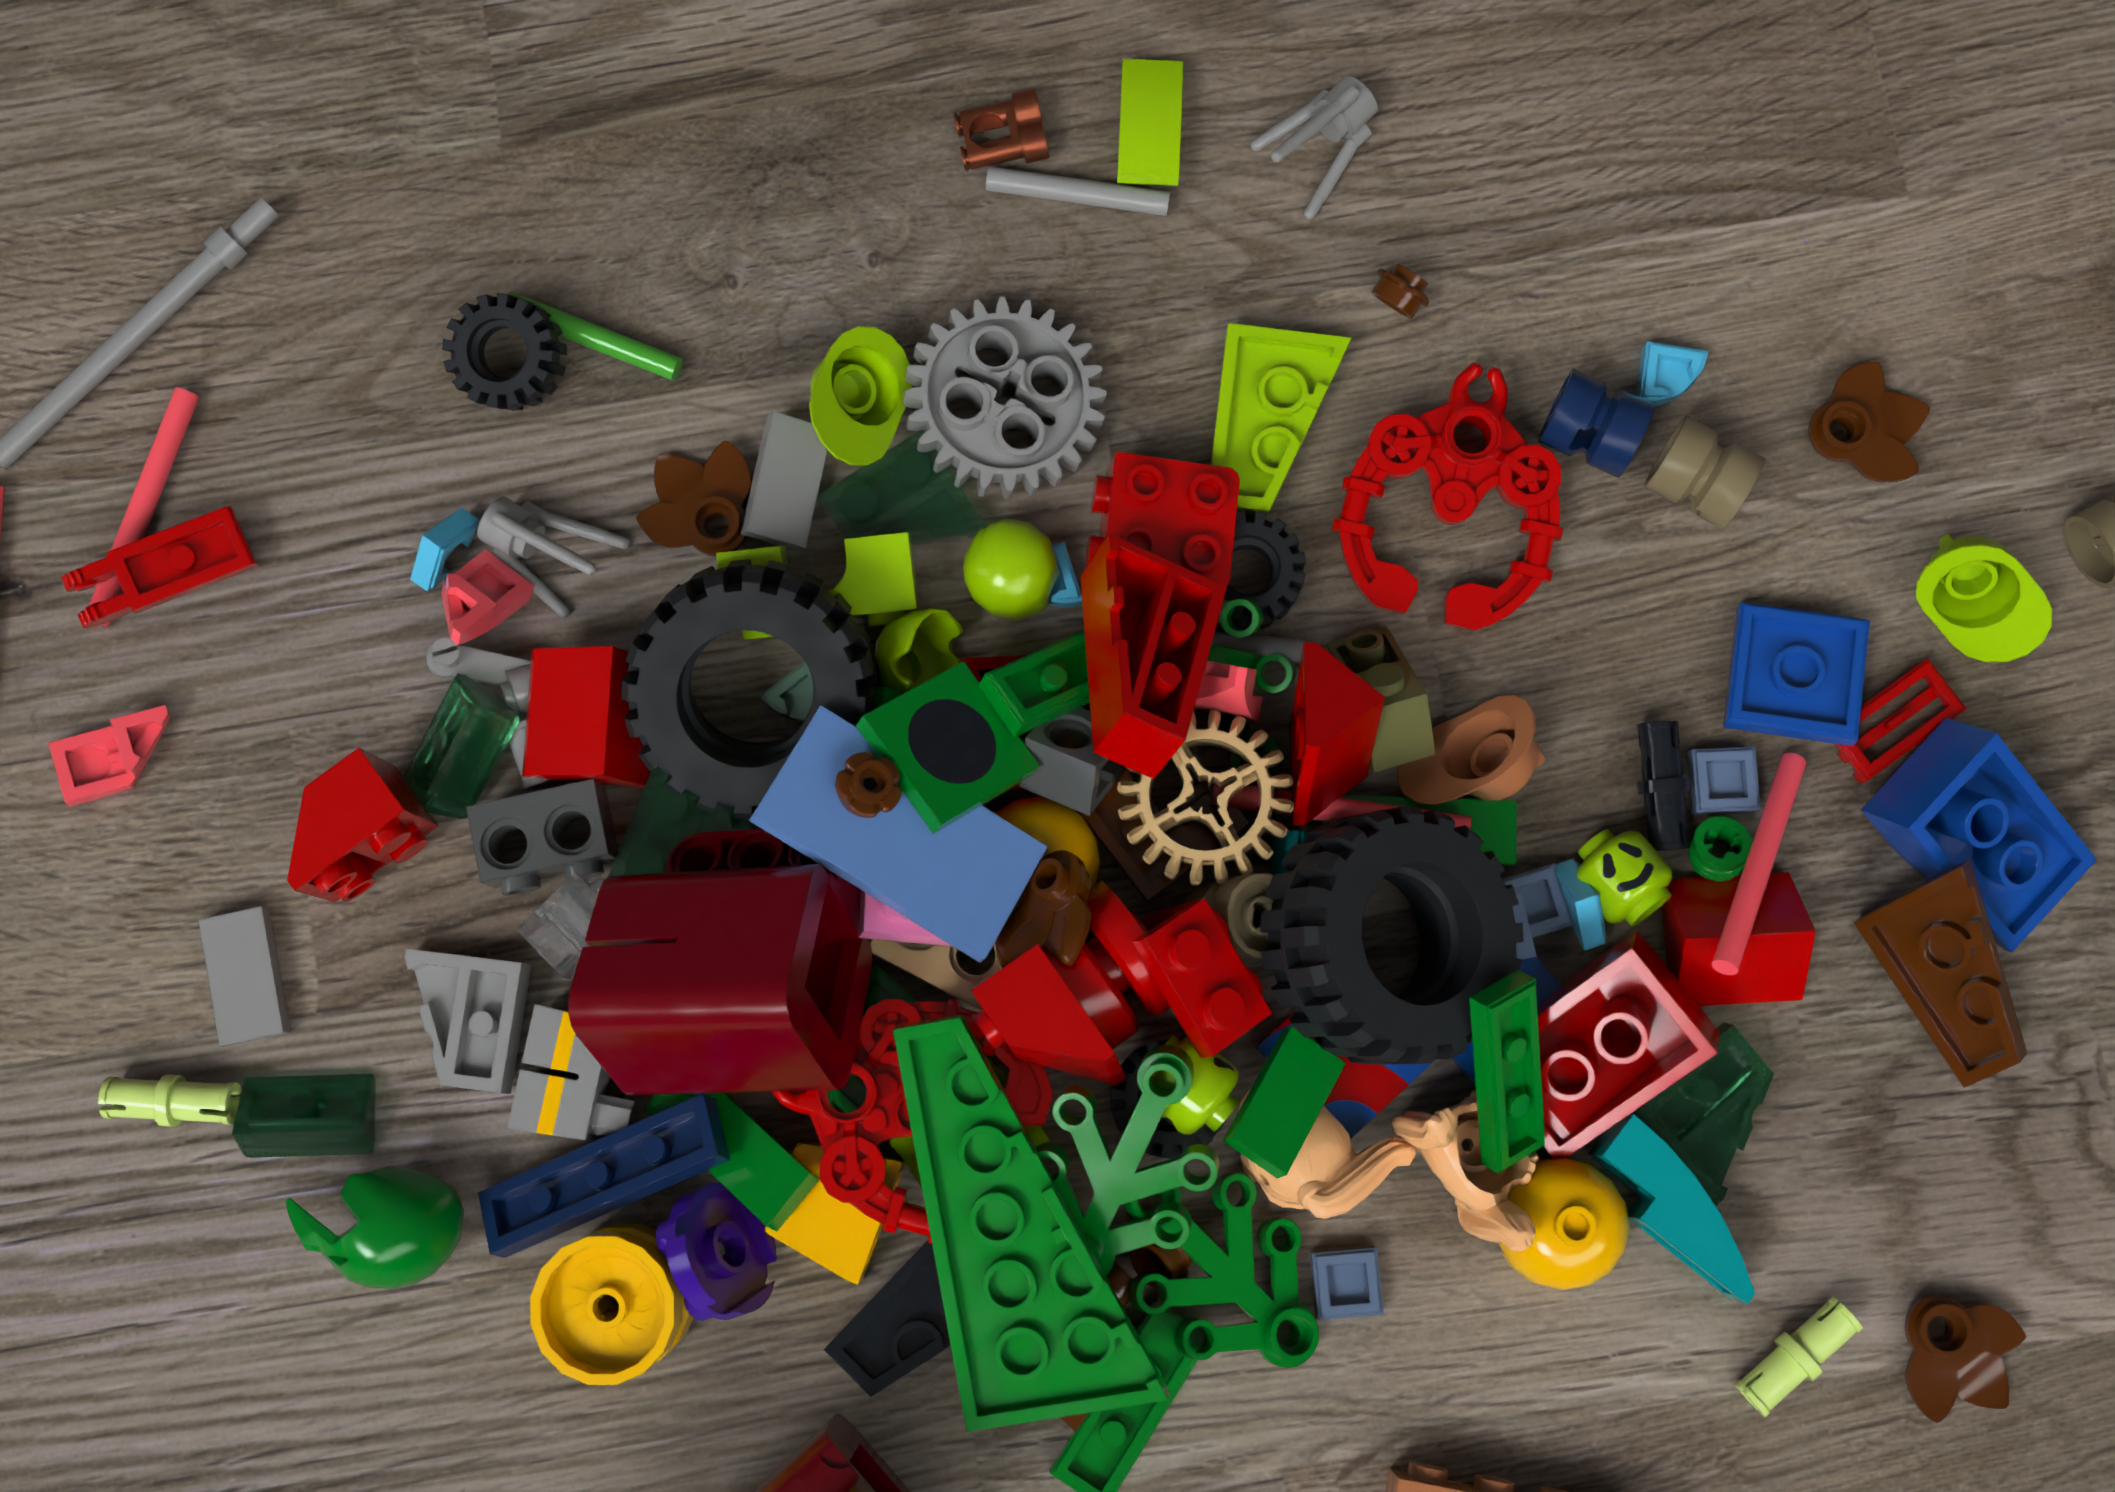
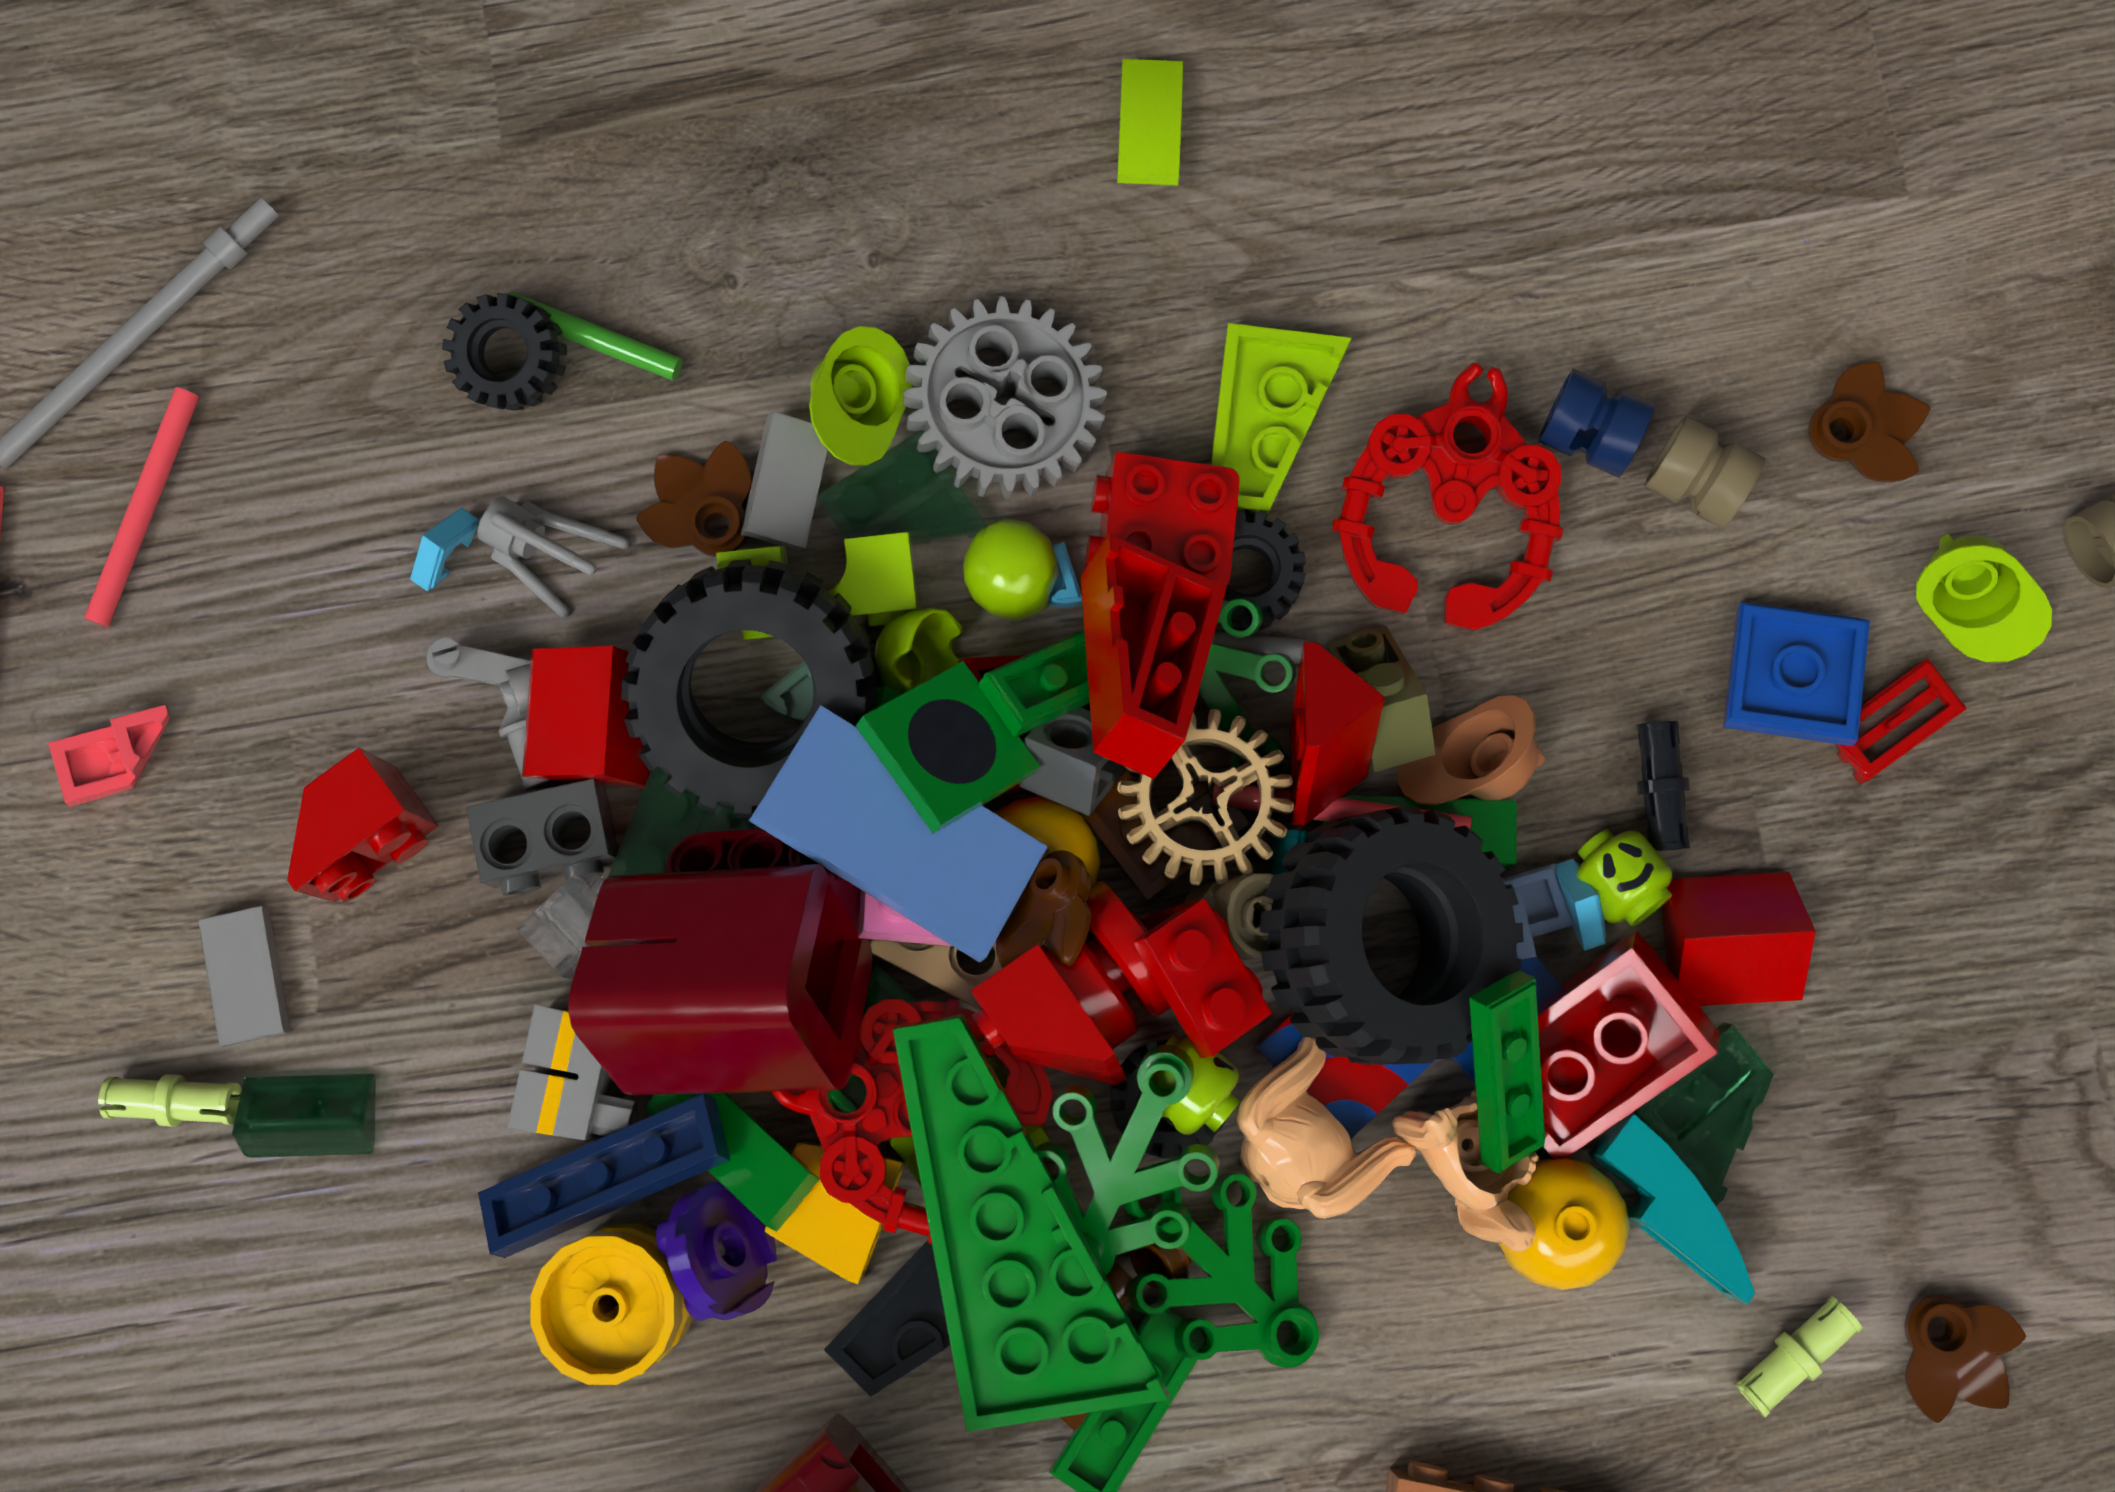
(165, 566): red hinge -> none
(402, 1227): green helmet -> none
(460, 748): clear green slope -> none
(472, 1016): light grey wing -> none
(482, 596): coral slope -> none
(856, 797): reddish brown plate -> none
(1026, 129): copper piece -> none
(1077, 191): light grey bar -> none
(1229, 691): coral slope -> none
(1284, 1102): green tile -> none
(1336, 115): light grey plant -> none
(1346, 1283): sand blue tile -> none
(1401, 290): reddish brown plate -> none
(1667, 371): medium azure tile -> none
(1703, 841): green bush -> none
(1723, 781): sand blue tile -> none
(1759, 864): coral bar -> none
(1949, 971): reddish brown wing -> none
(1976, 801): blue slope -> none

